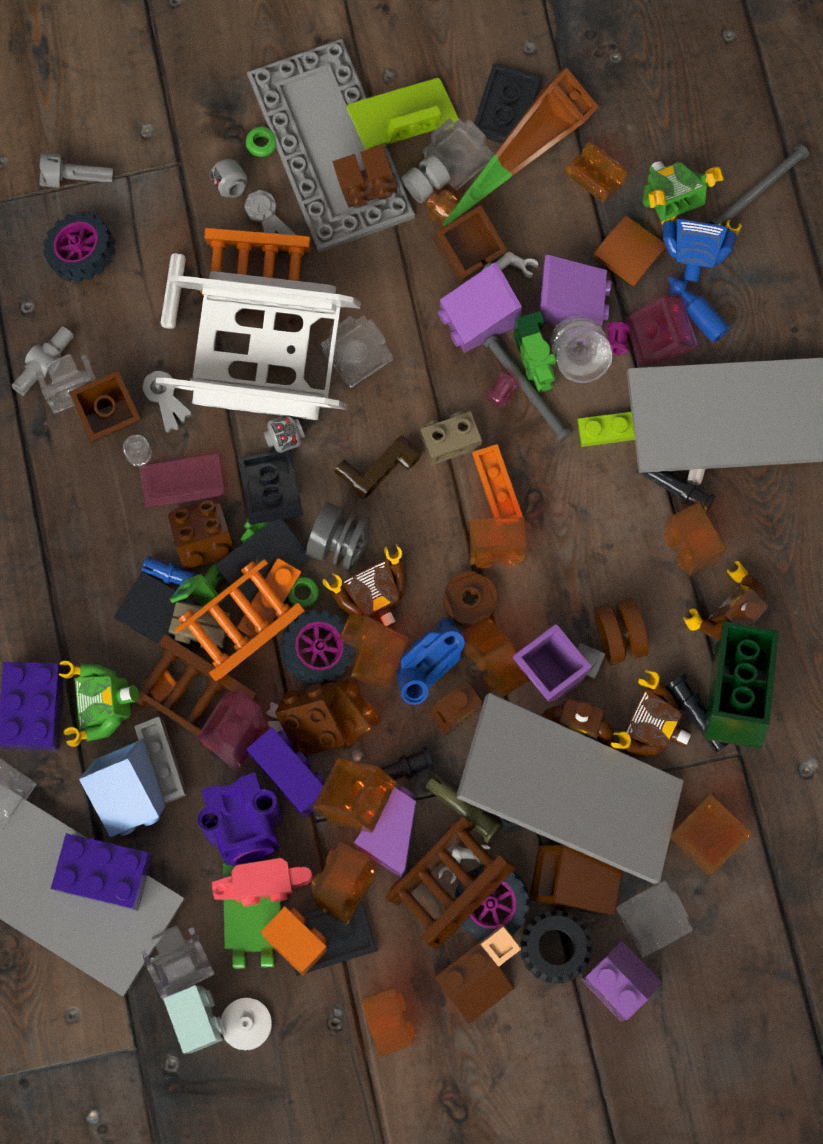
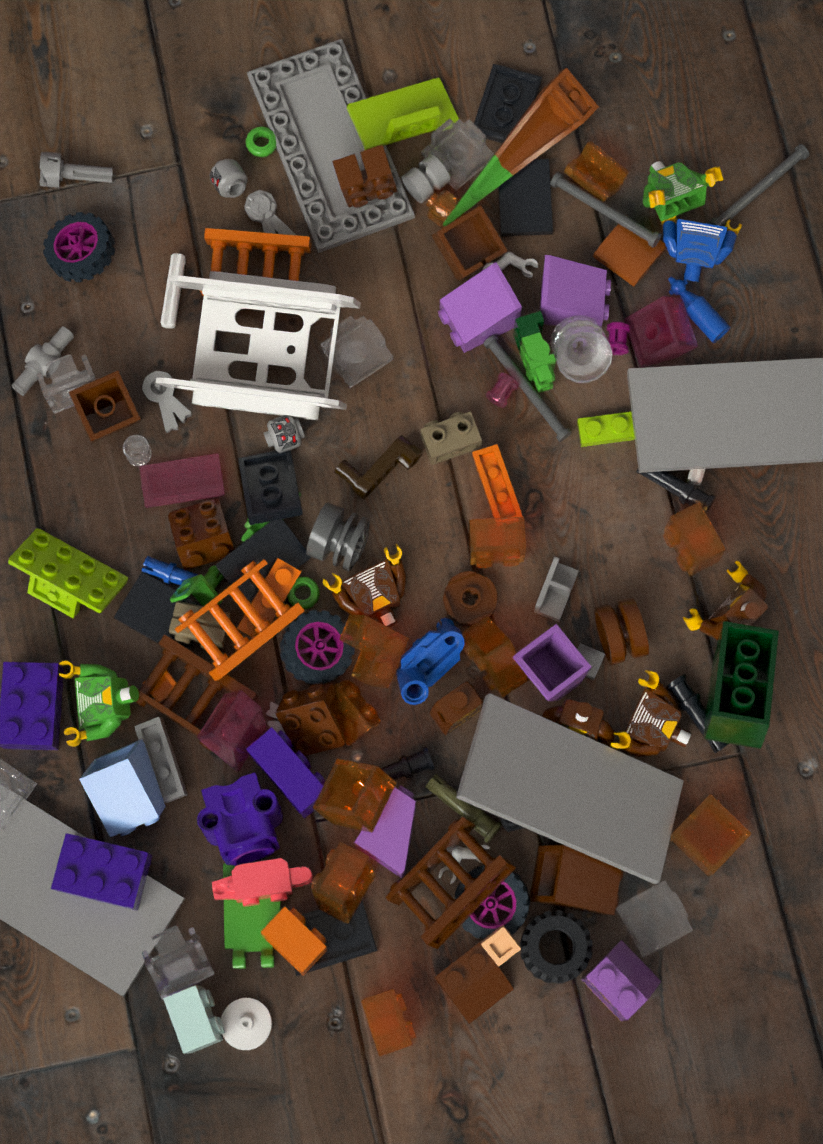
(66, 575): none -> lime bracket
(526, 201): none -> black tile
(556, 590): none -> light grey panel
(641, 231): none -> dark grey bar

